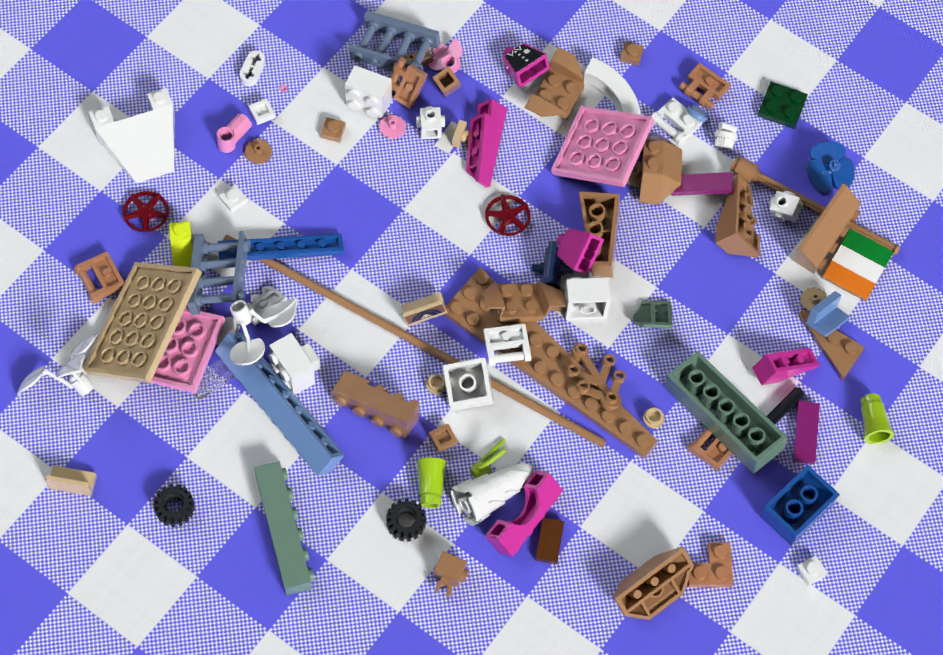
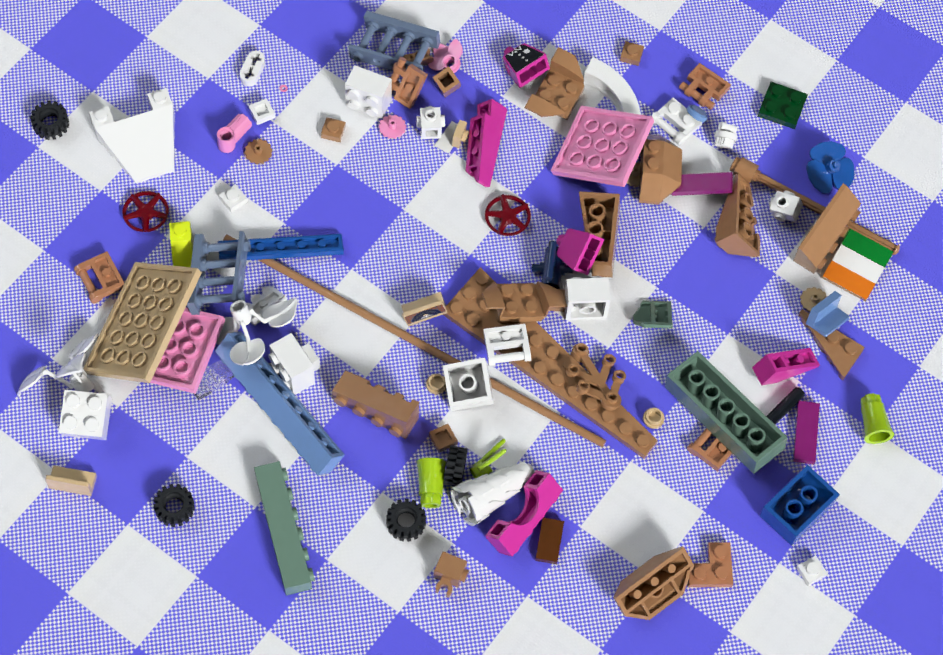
(49, 110): none -> black tyre
(85, 415): none -> white brick
(455, 465): none -> black tyre

